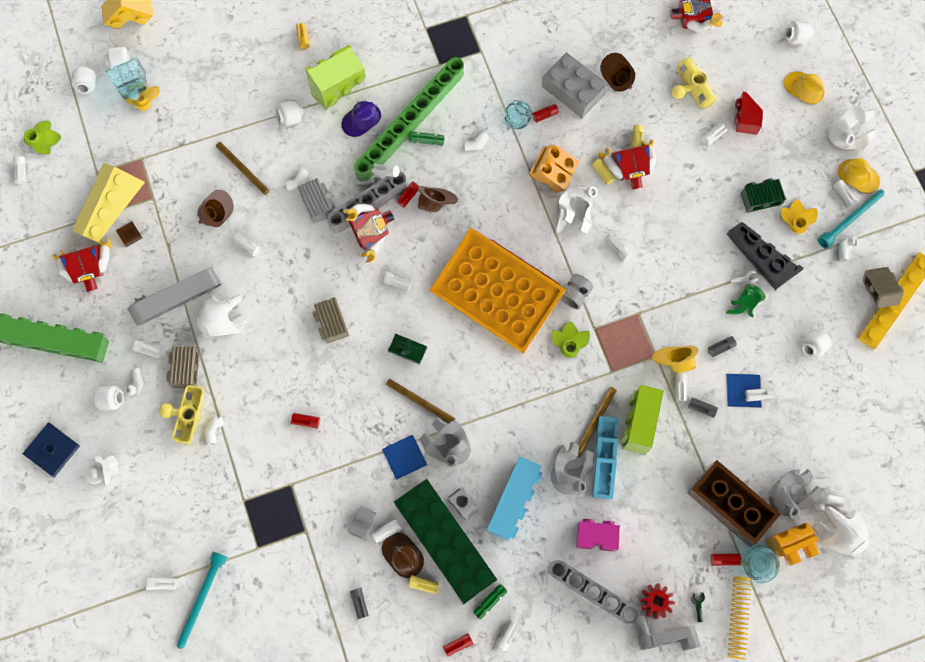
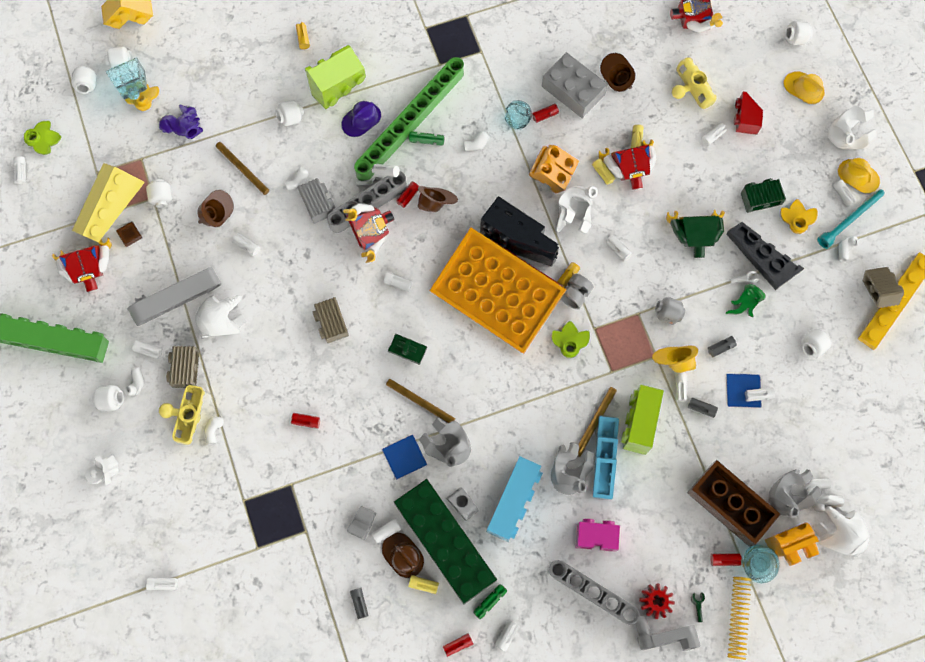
(51, 449): dark blue plate -> none
(159, 193): none -> white head
(185, 125): none -> dark purple animal
(216, 563): teal piece -> none
(518, 232): none -> black piece
(572, 269): none -> yellow piece
(670, 310): none -> light grey head
(697, 230): none -> dark green torso

